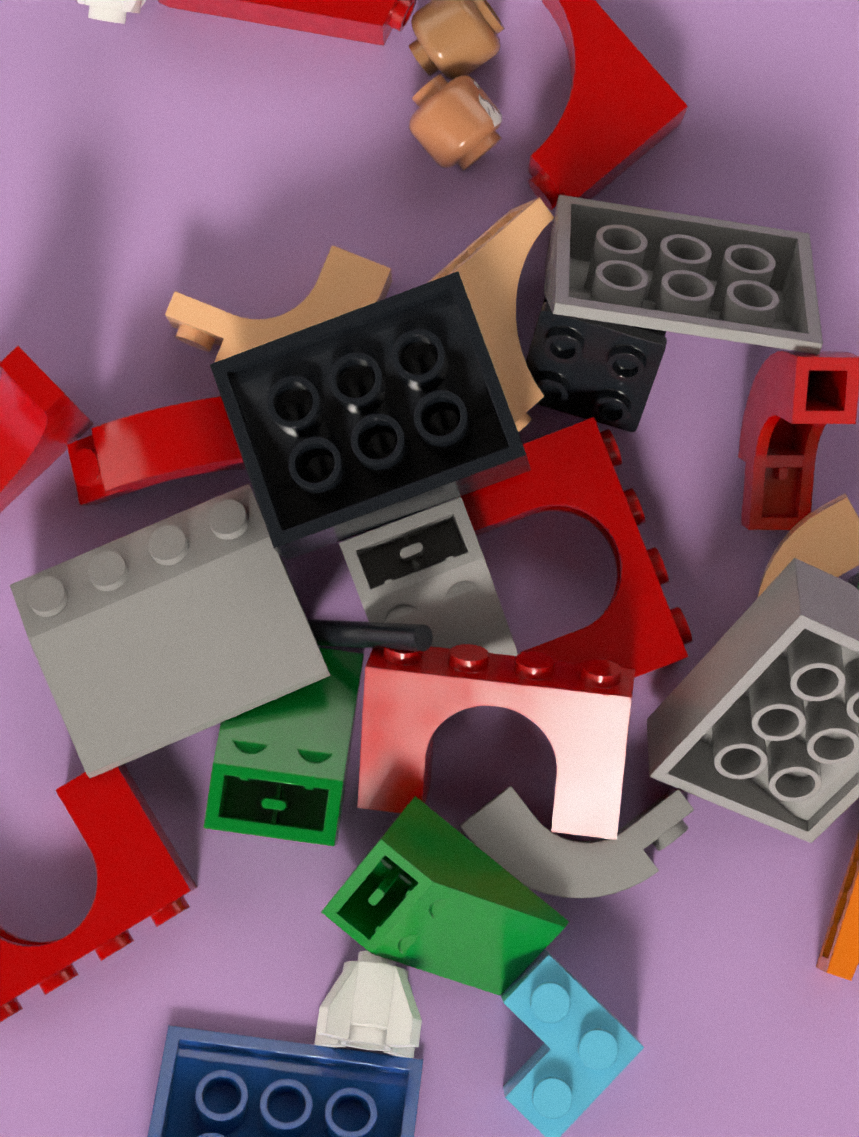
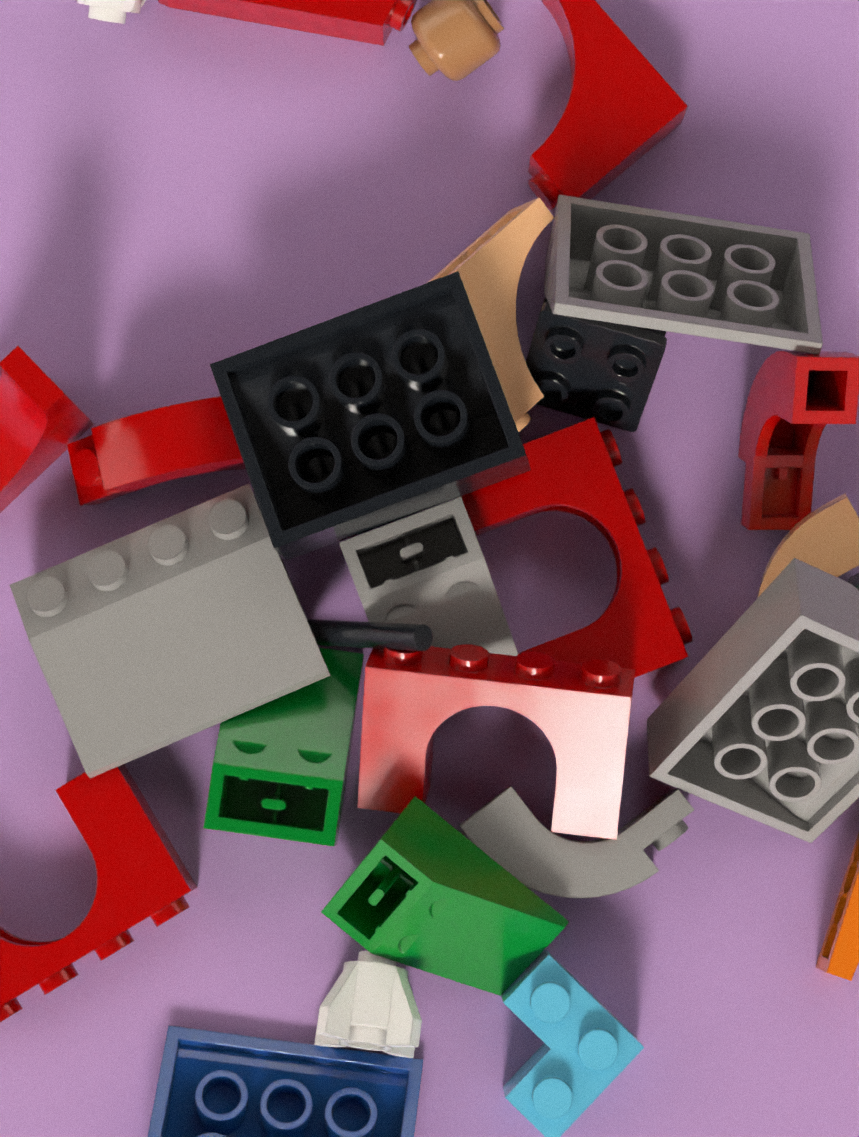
(342, 287): light nougat arch -> none
(455, 121): nougat head -> none

